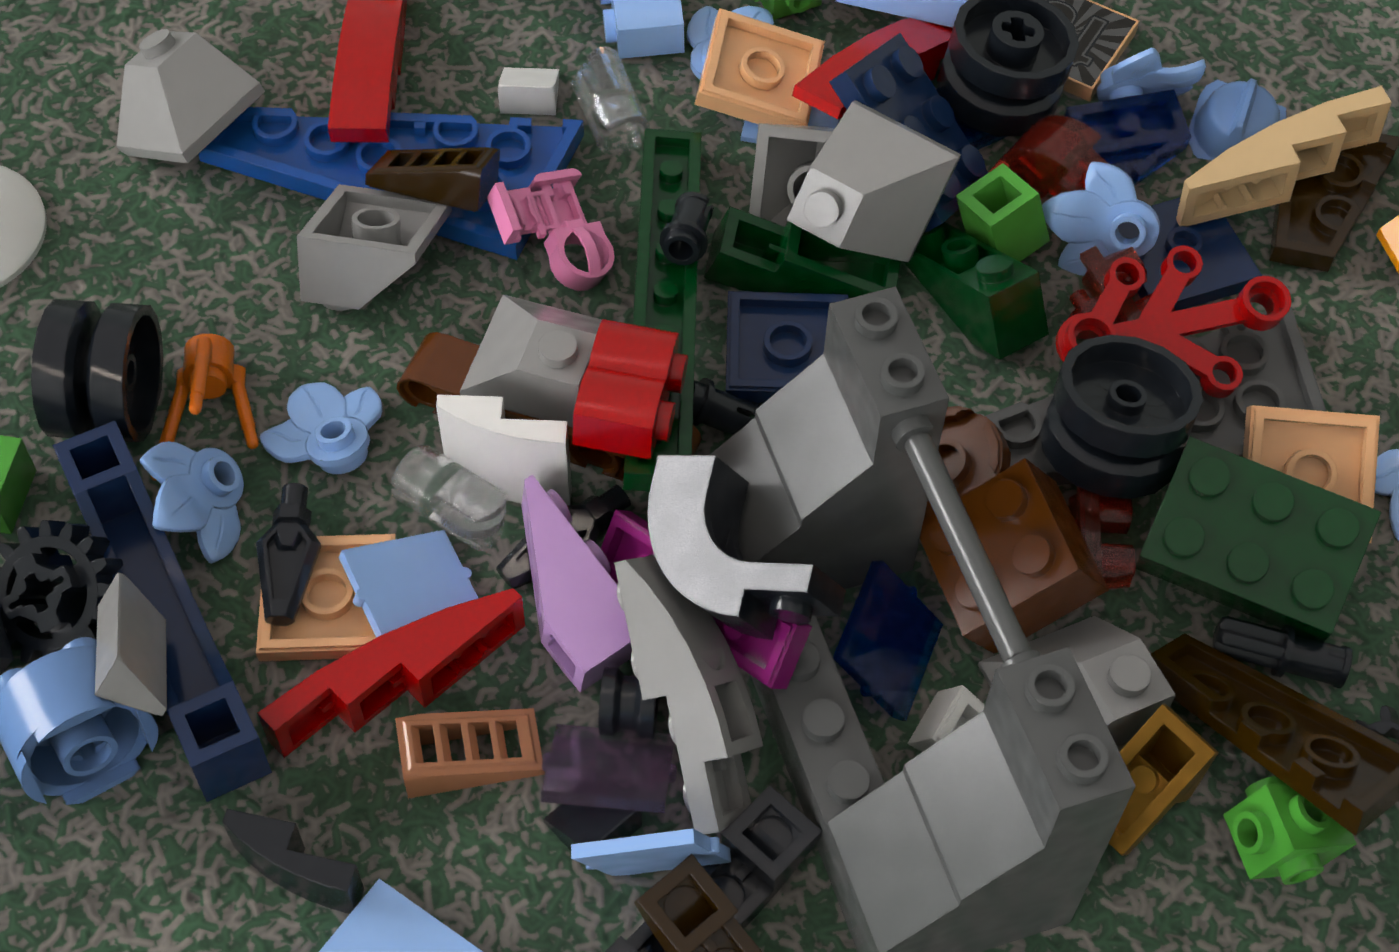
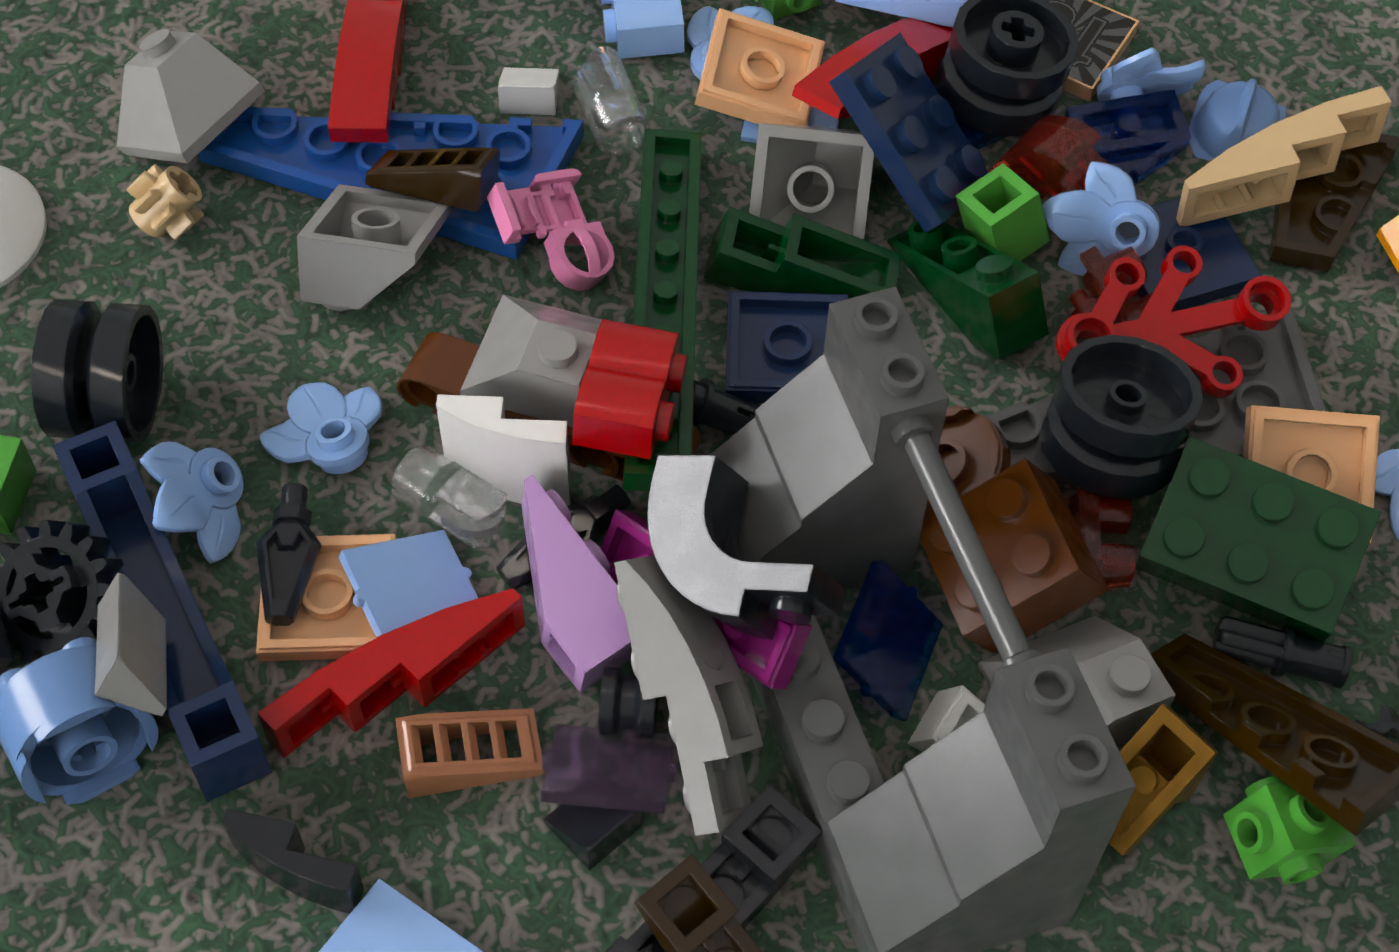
(165, 201): none -> tan gear
(207, 374): orange plant -> none
(650, 852): light blue piece -> none
(685, 236): black pin -> none
(873, 185): light grey slope -> none

